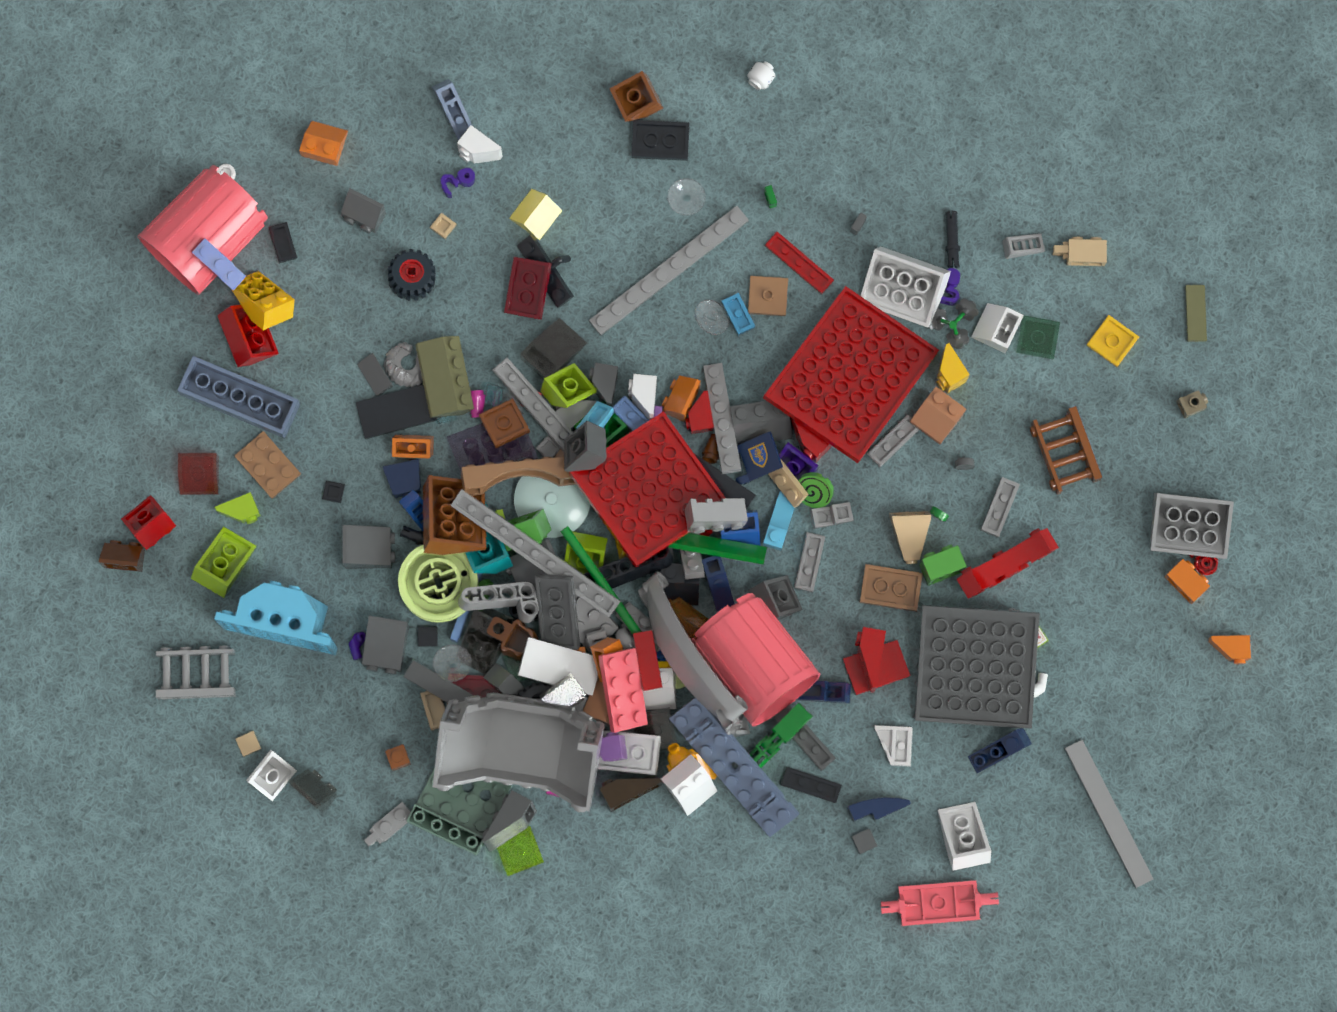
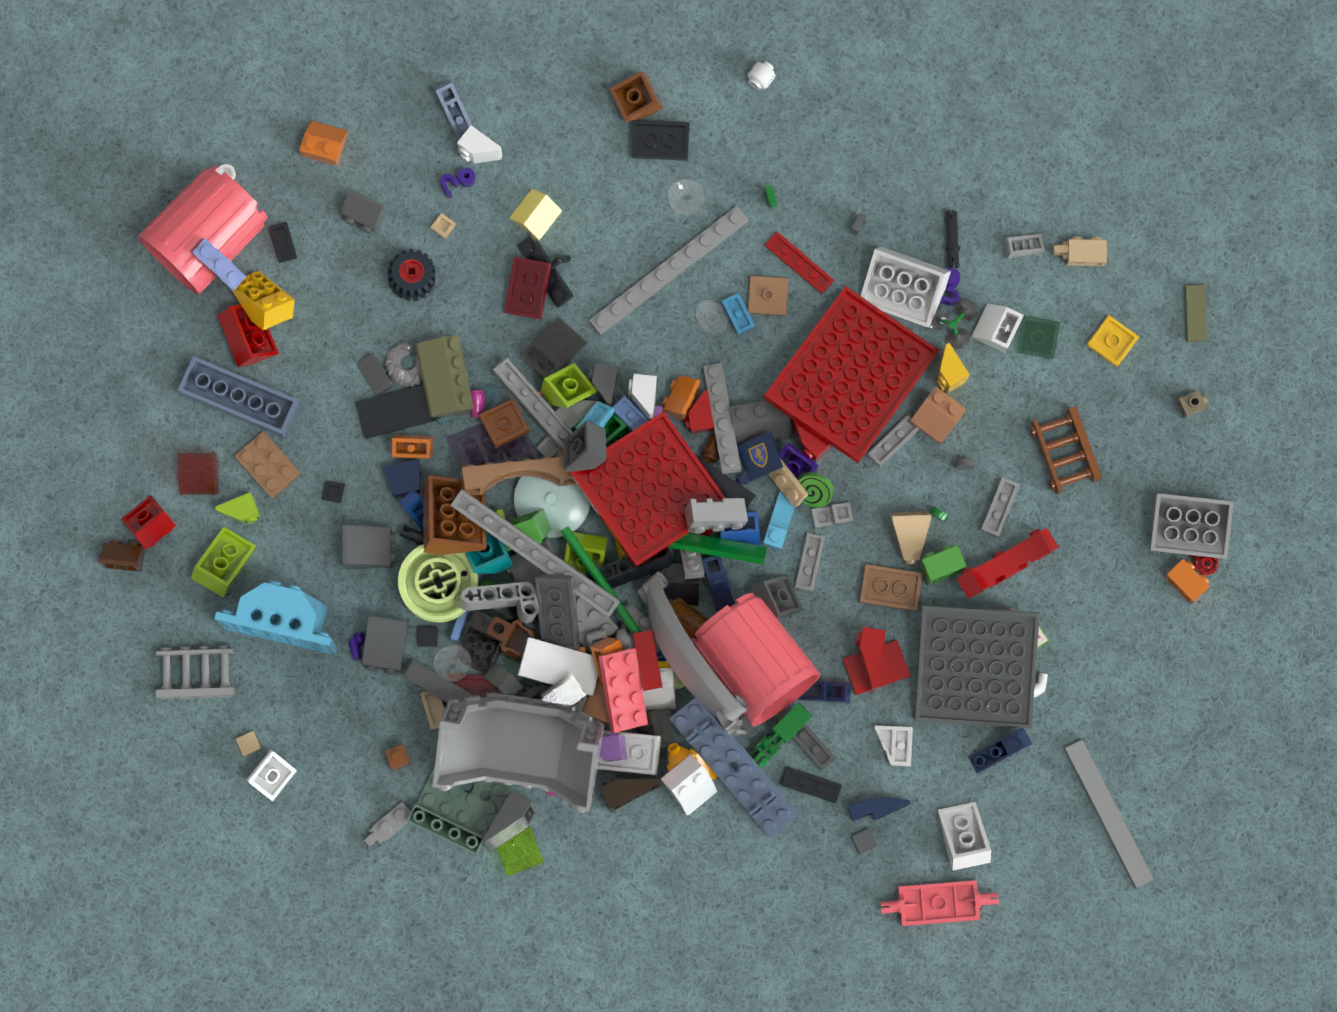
(314, 790): clear smoke slope -> none
(1233, 647): orange slope -> none

